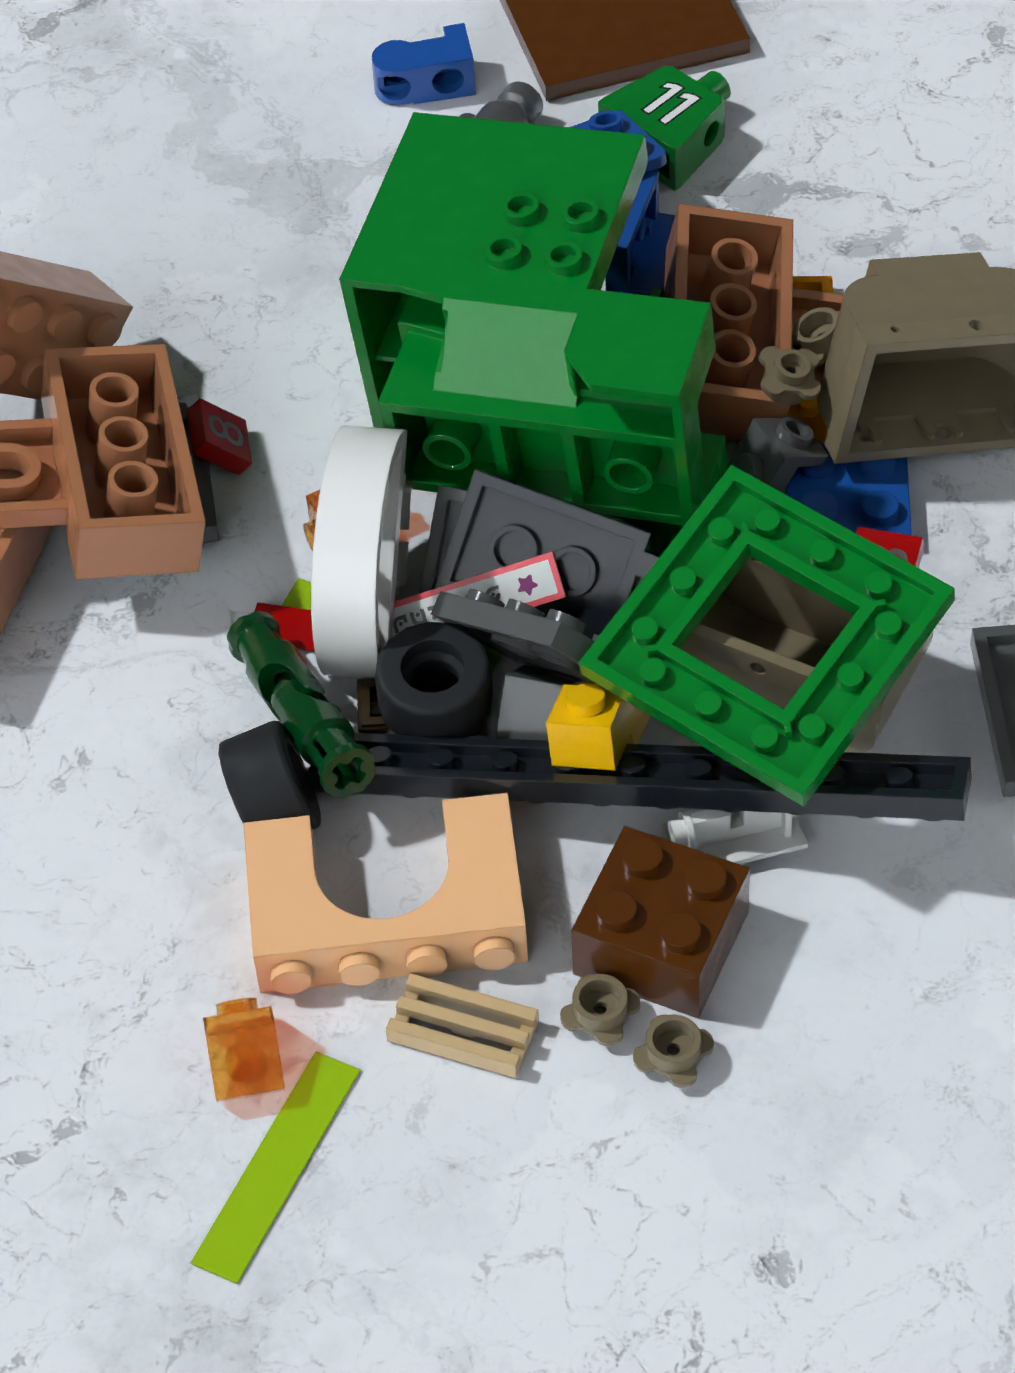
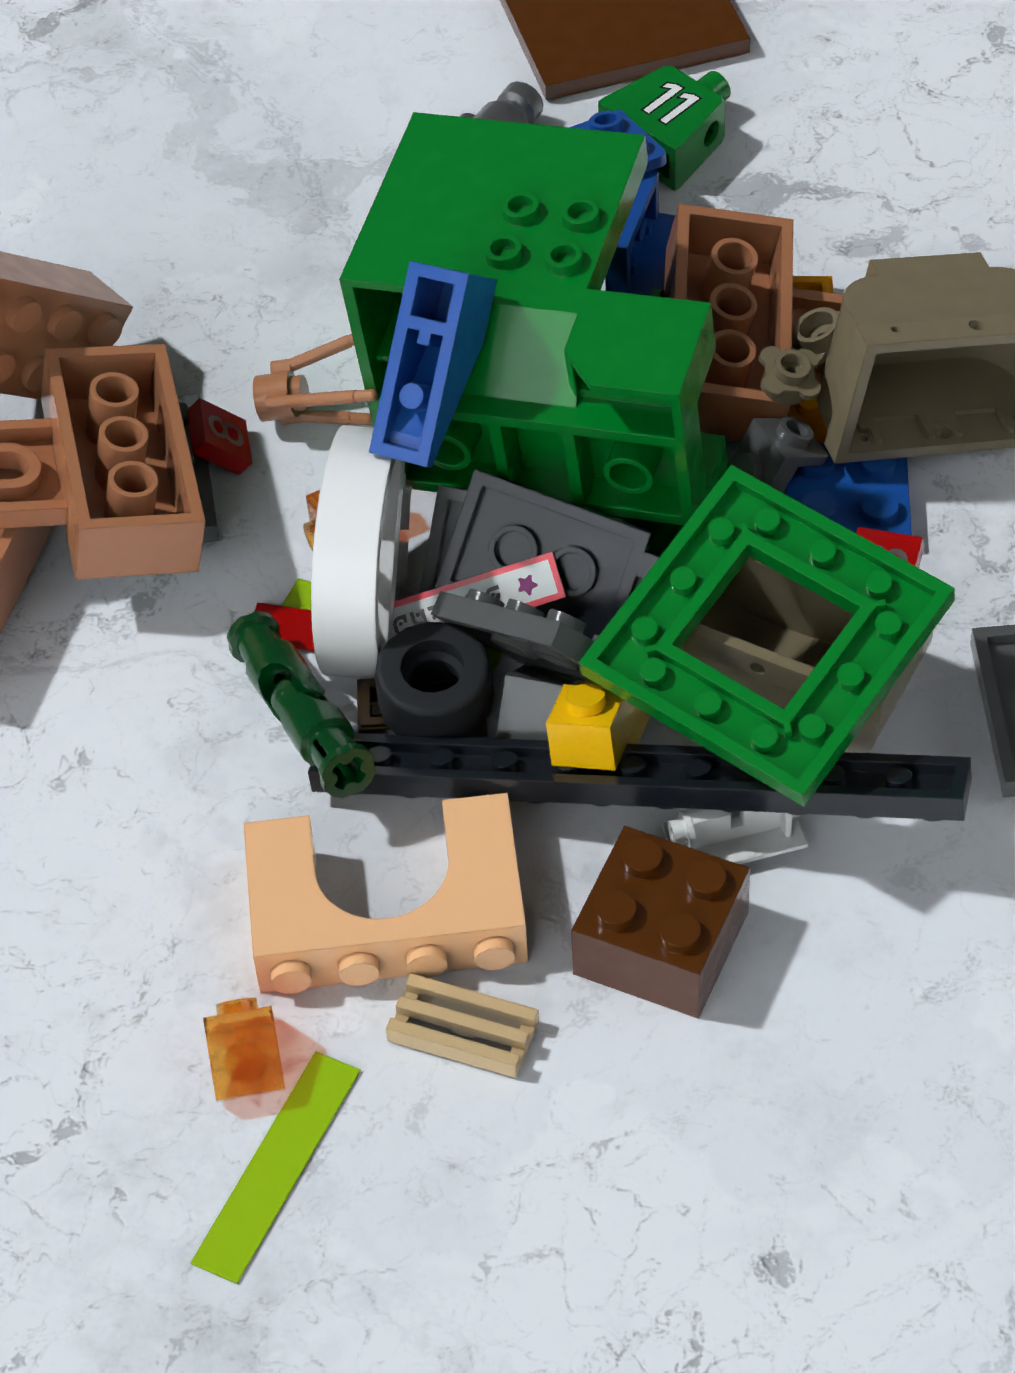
(267, 776): black tyre -> none
(288, 396): none -> nougat plant
(425, 68): blue leg -> none
(430, 359): none -> blue slope
(595, 992): dark tan plate -> none
(673, 1032): dark tan plate -> none

